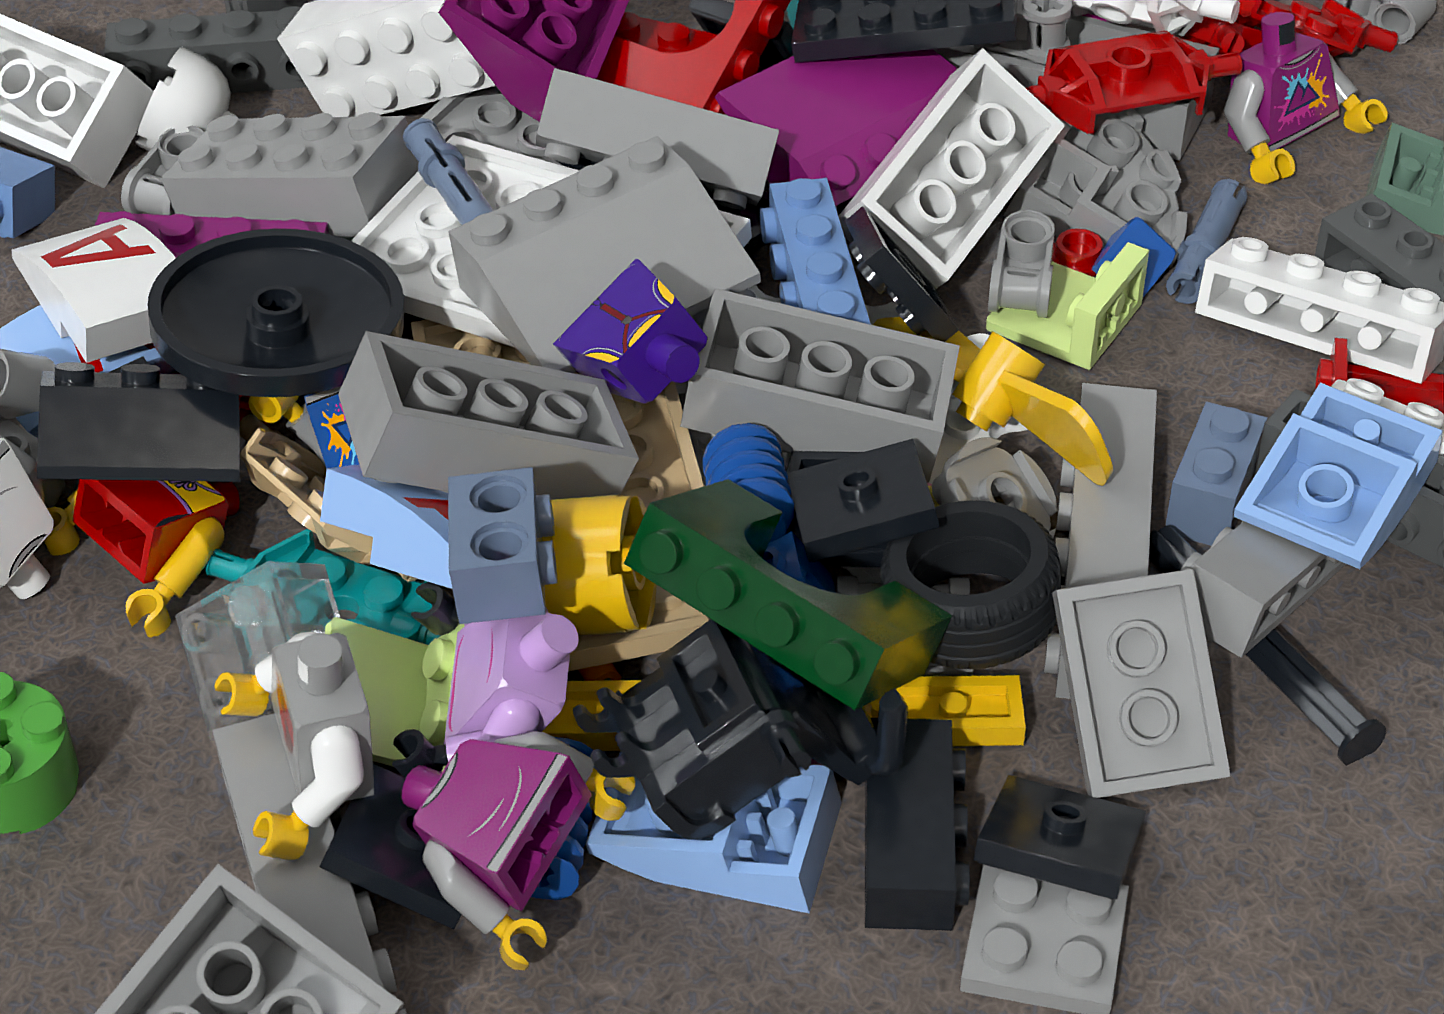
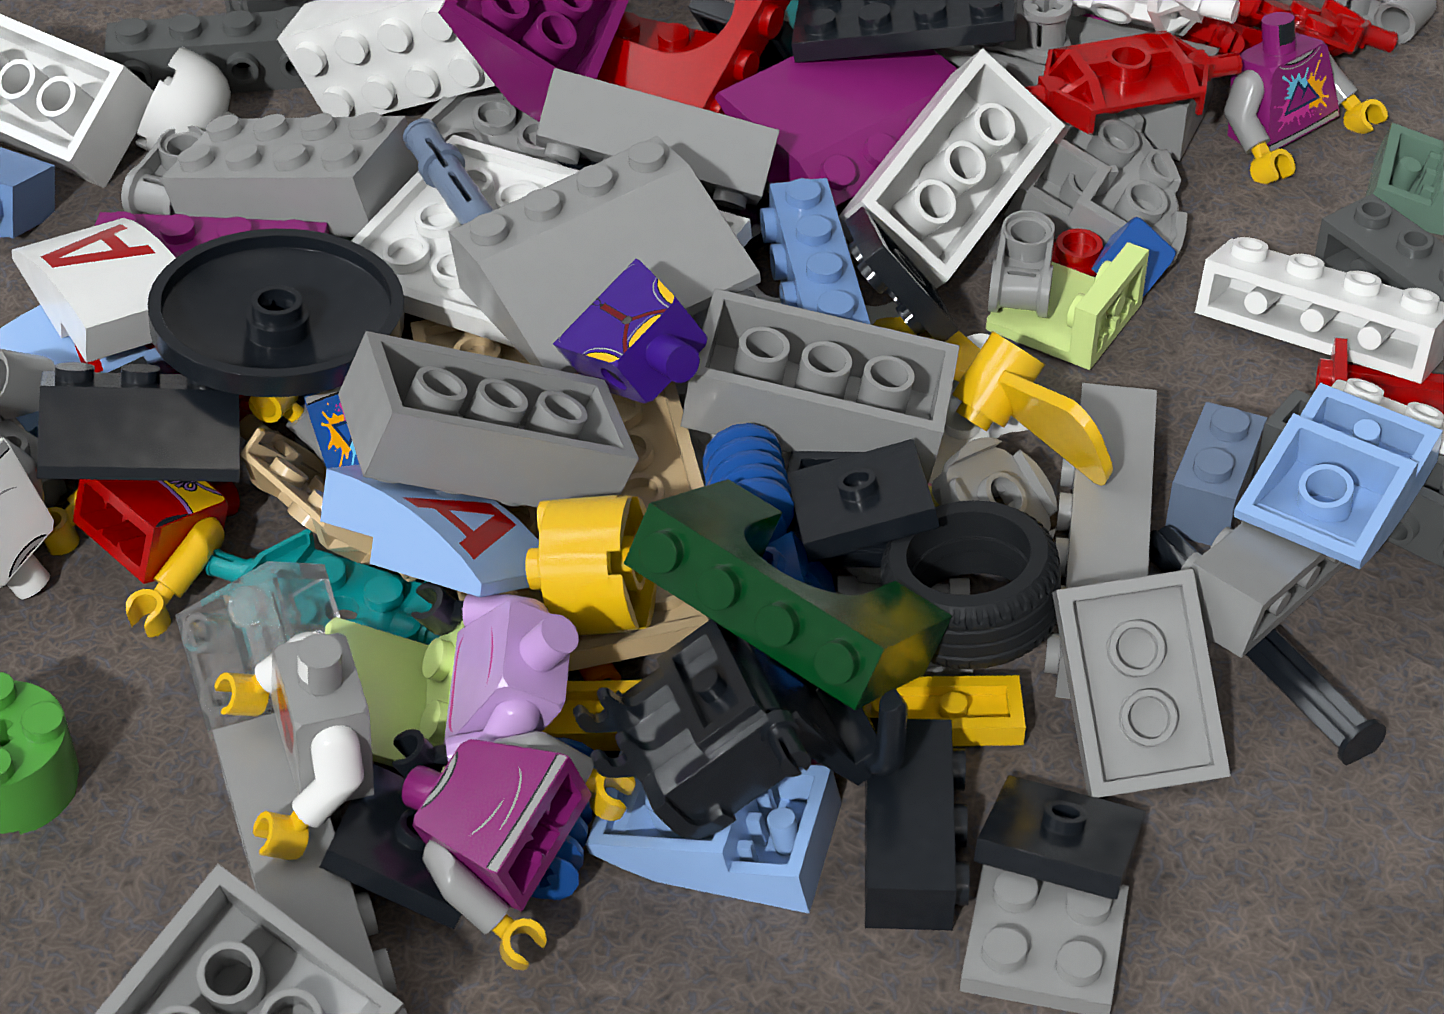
(498, 546): sand blue brick -> none
(1207, 237): sand blue pin -> none

